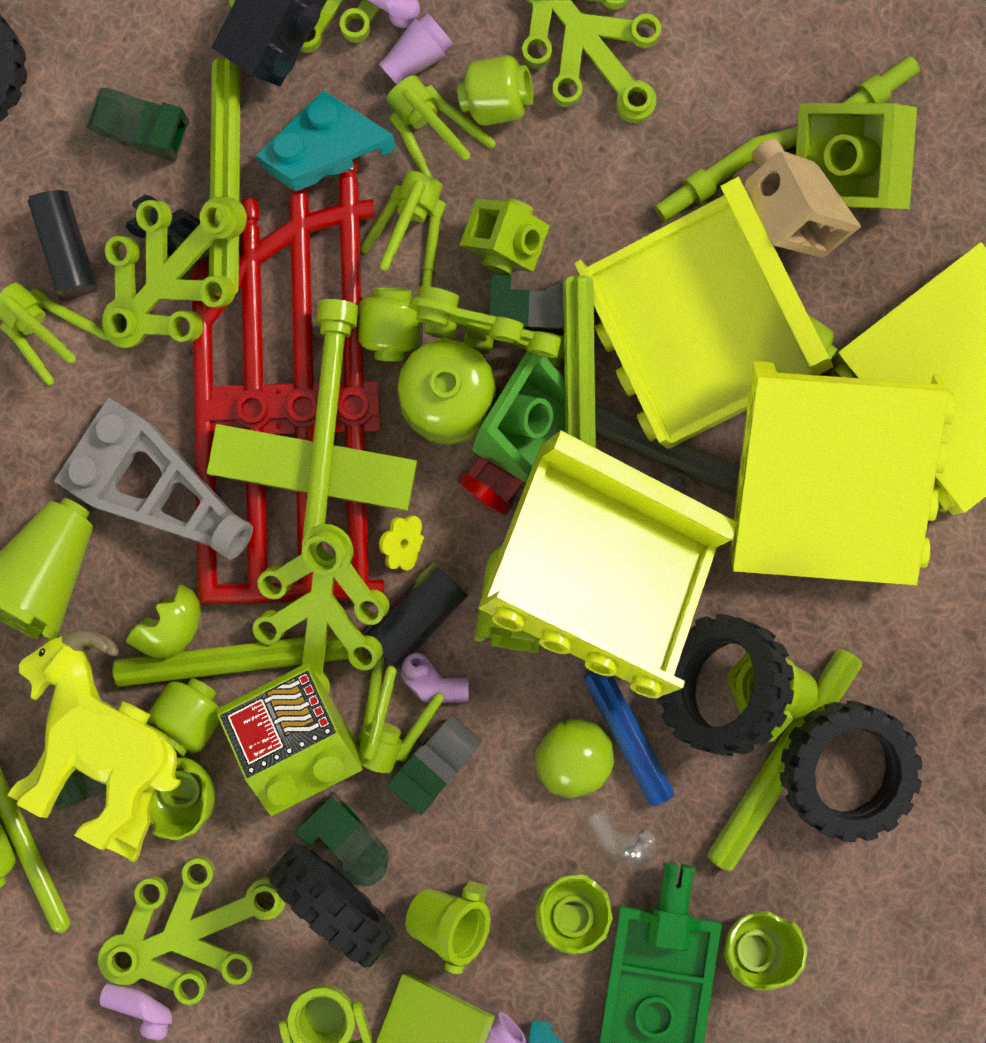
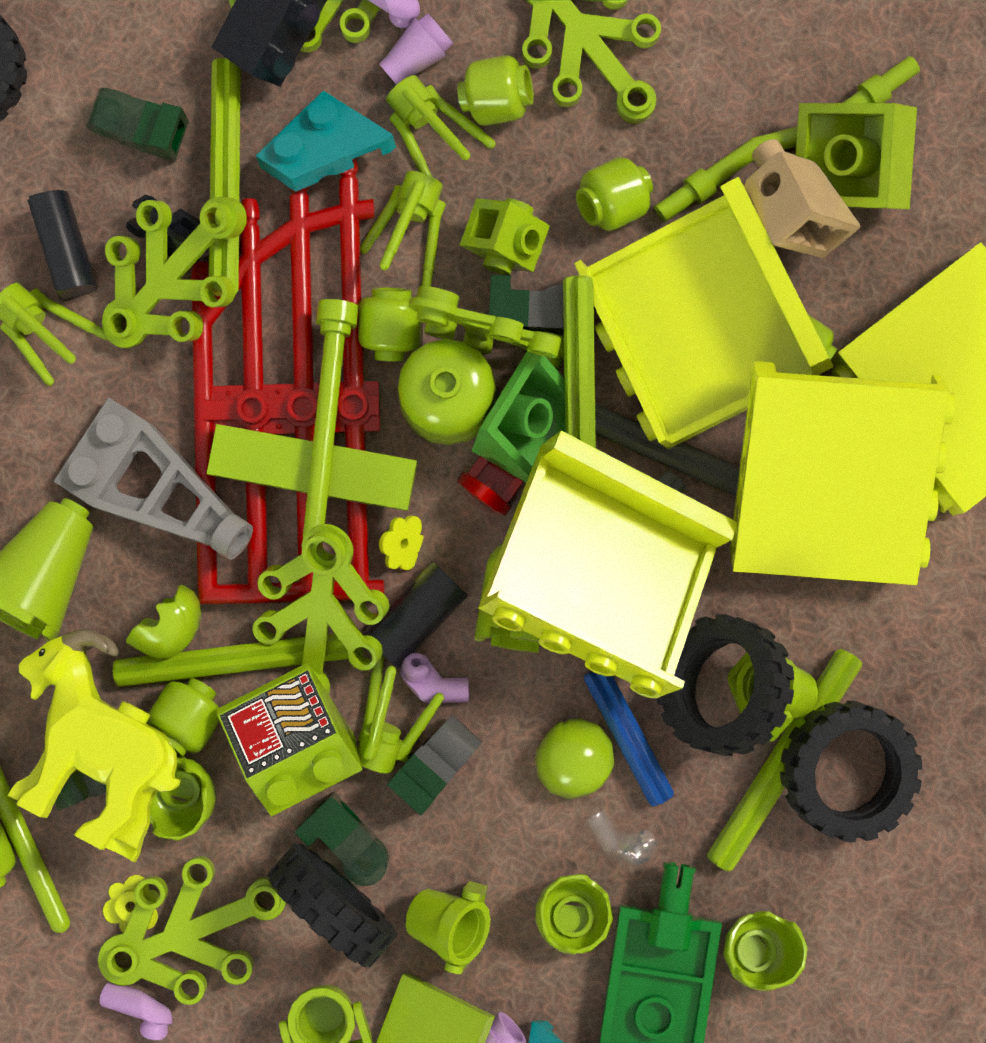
(117, 909): none -> neon yellow plant
(614, 194): none -> lime head

